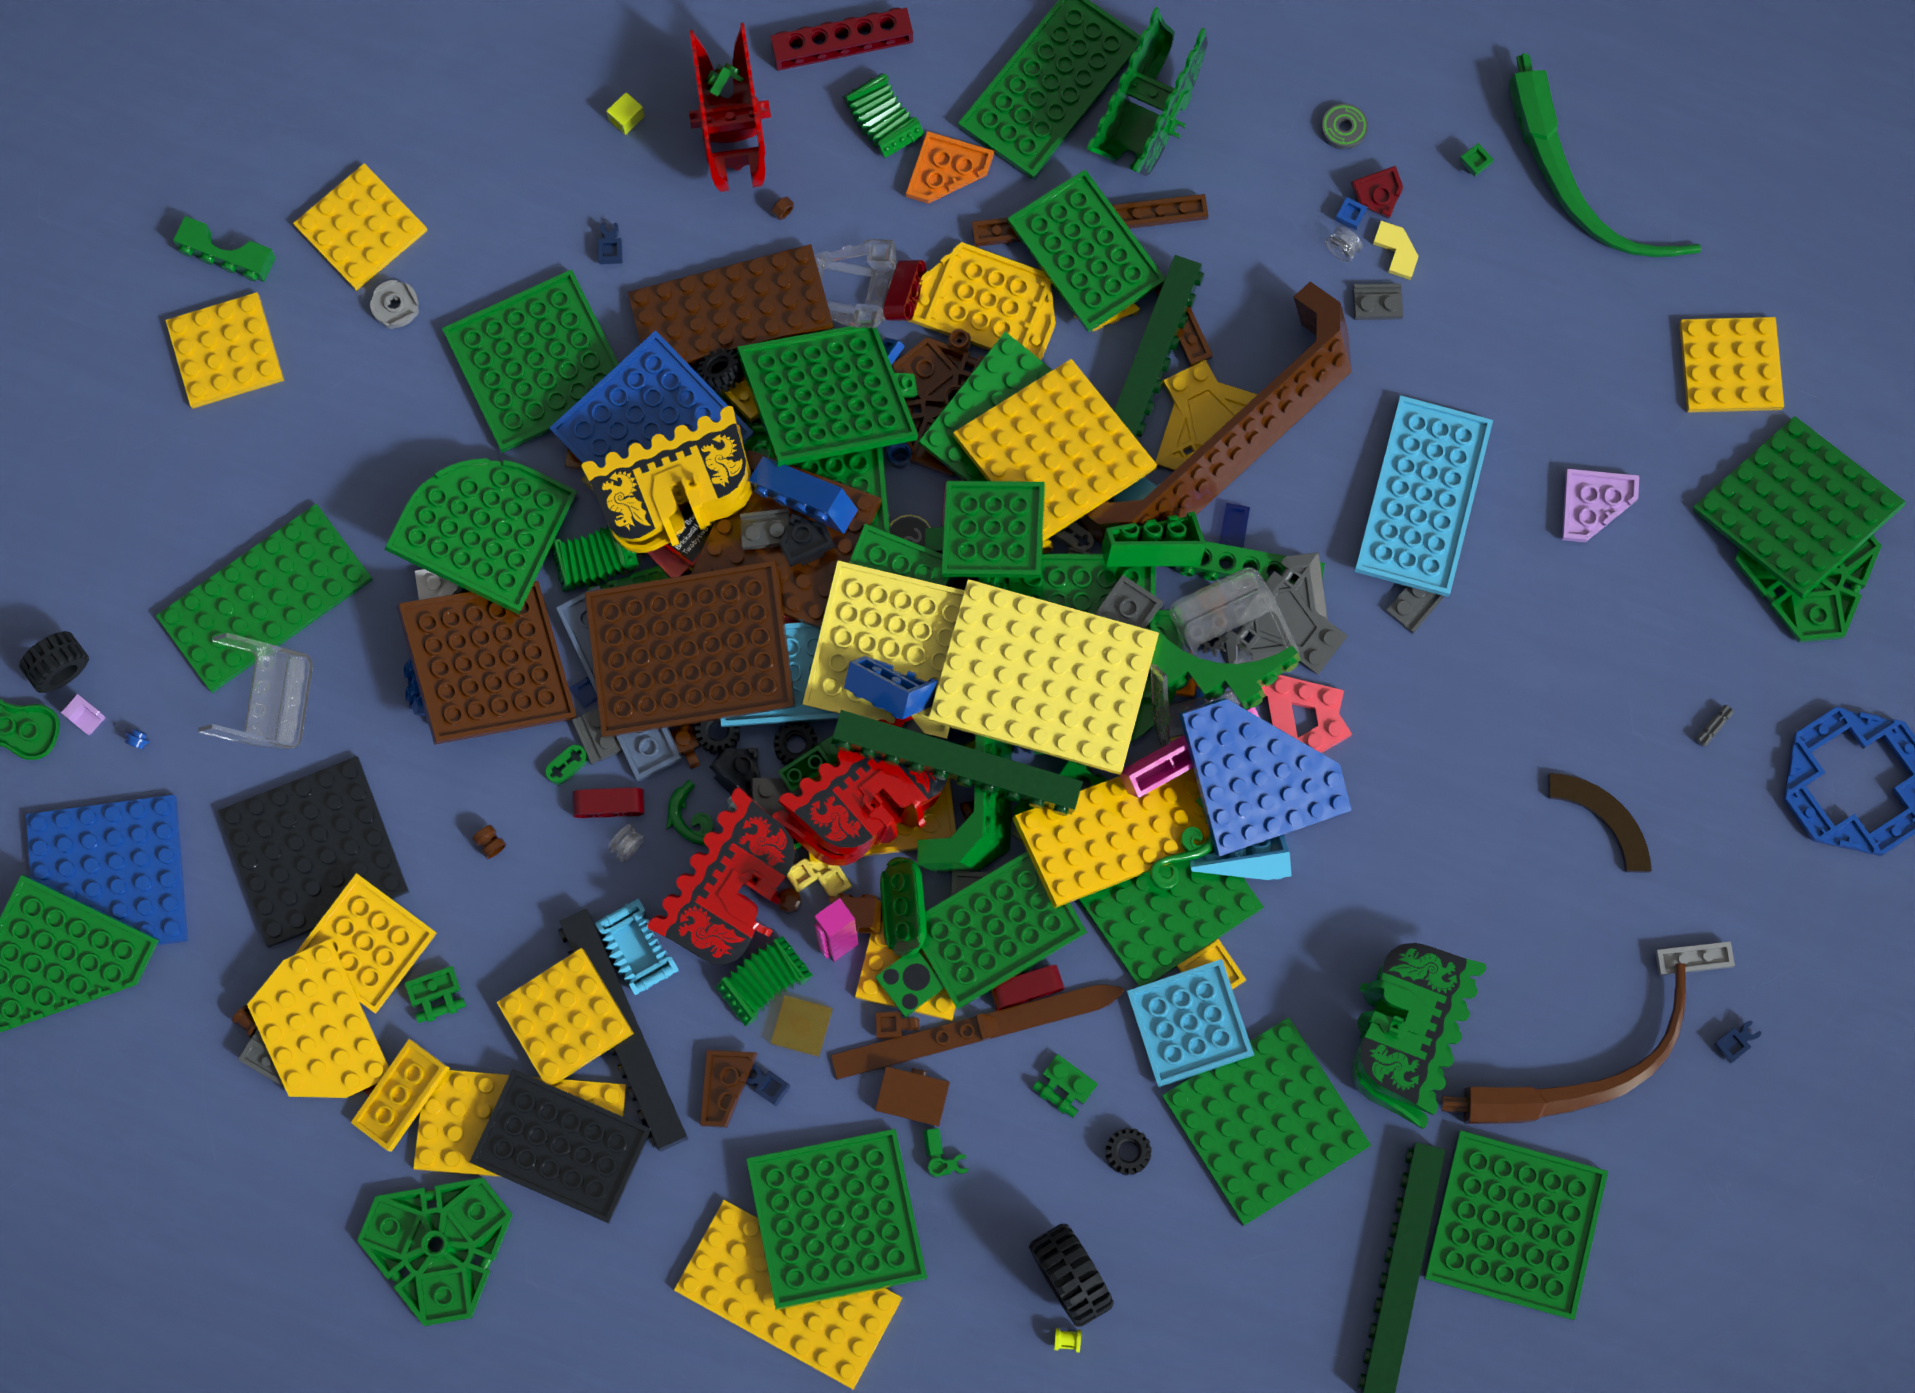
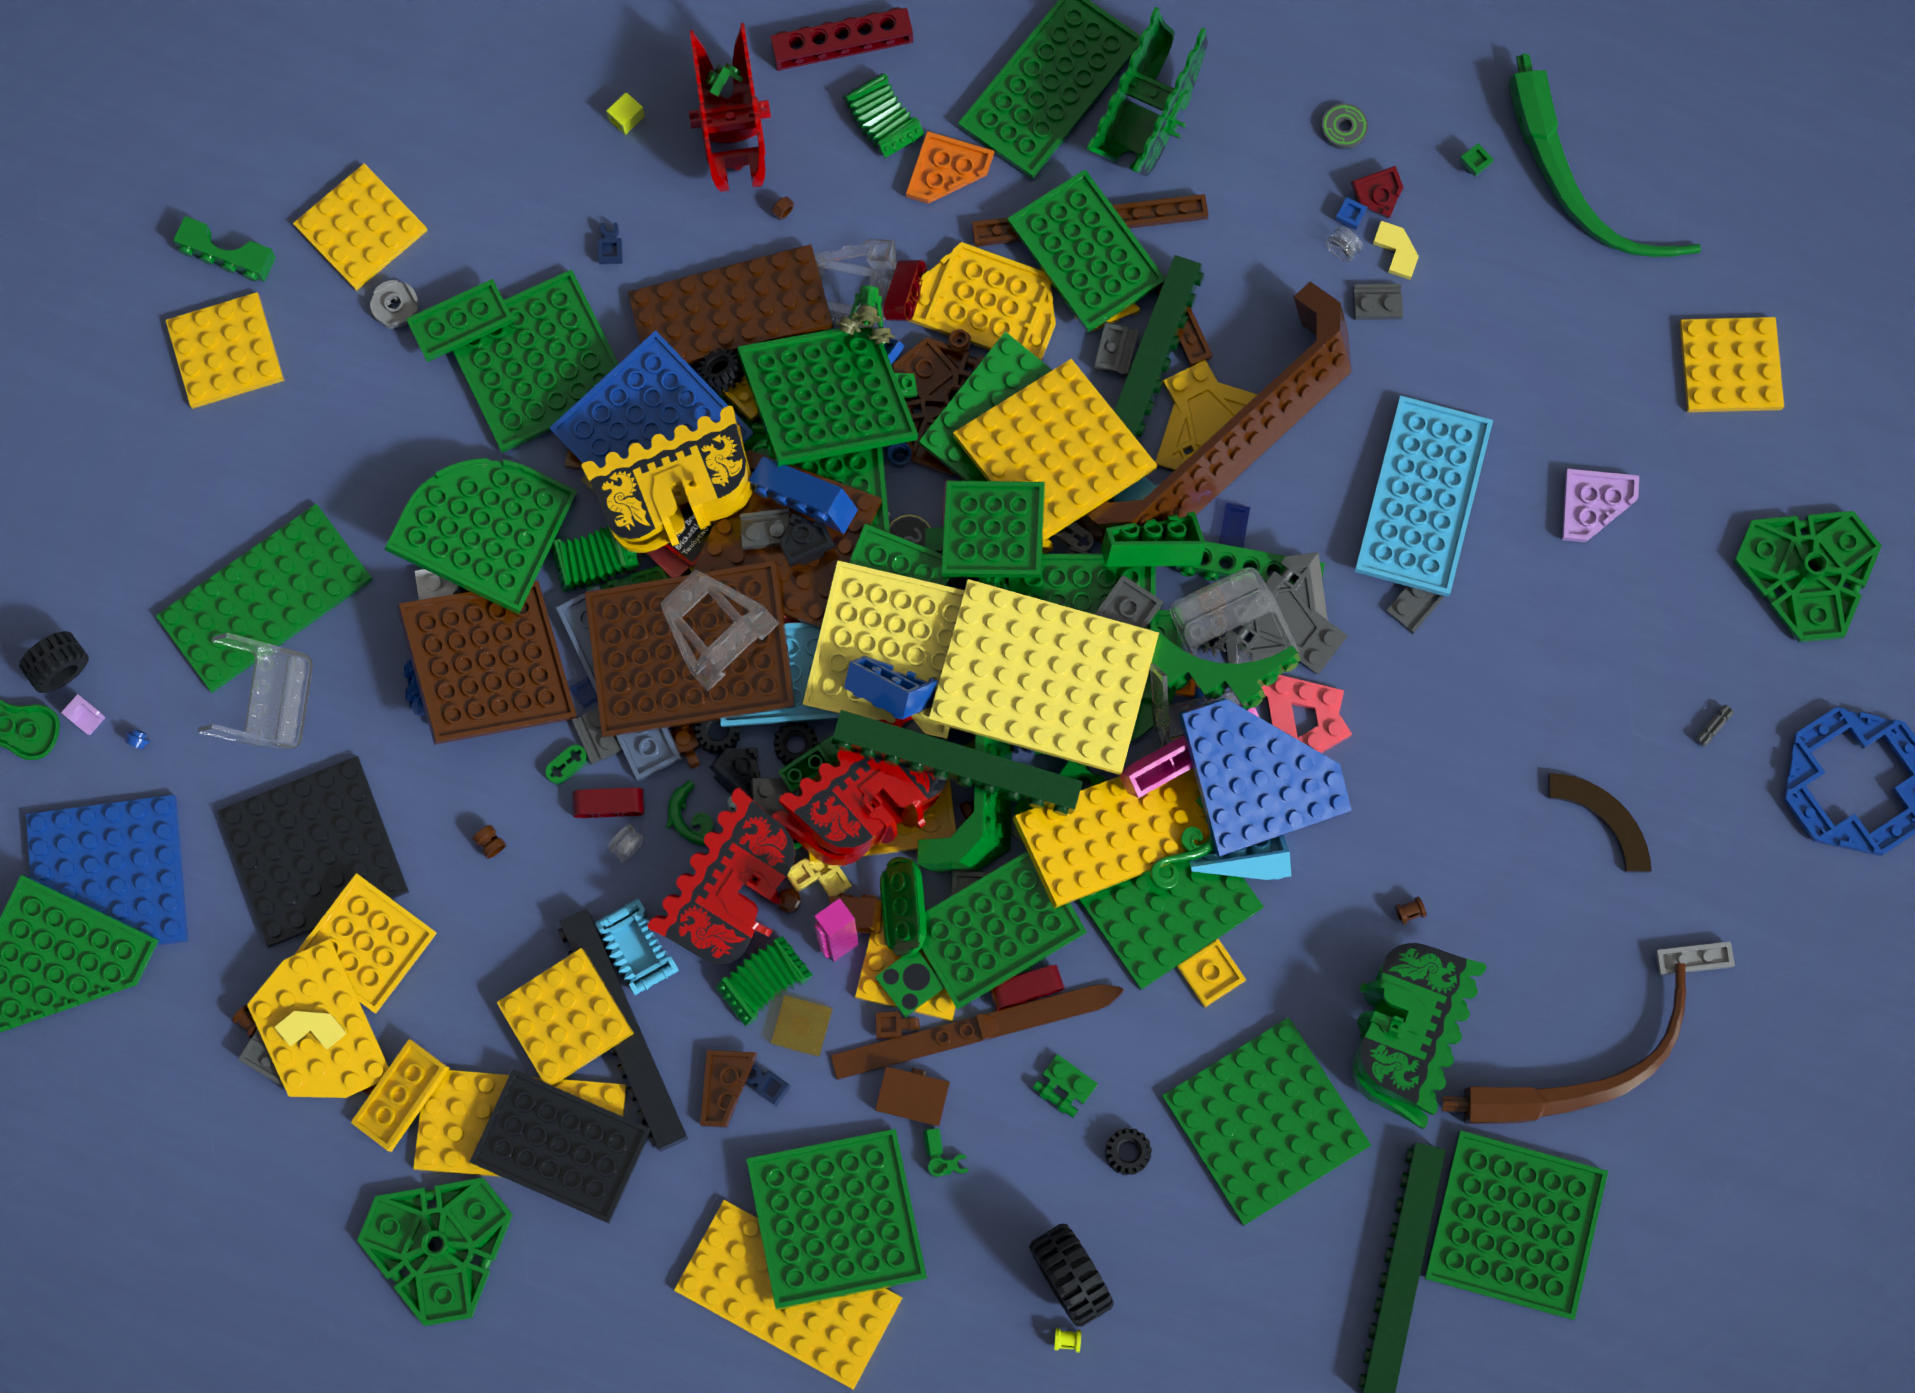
(300, 1023): none -> light yellow tile
(432, 987): green plate -> none
(460, 320): none -> green plate
(731, 643): none -> clear windscreen
(866, 315): none -> plant
(1116, 349): none -> dark grey plate
(1190, 1023): medium azure plate -> none
(1410, 910): none -> reddish brown bush
(1735, 1043): dark blue plate -> none
(1798, 506): green plate -> none

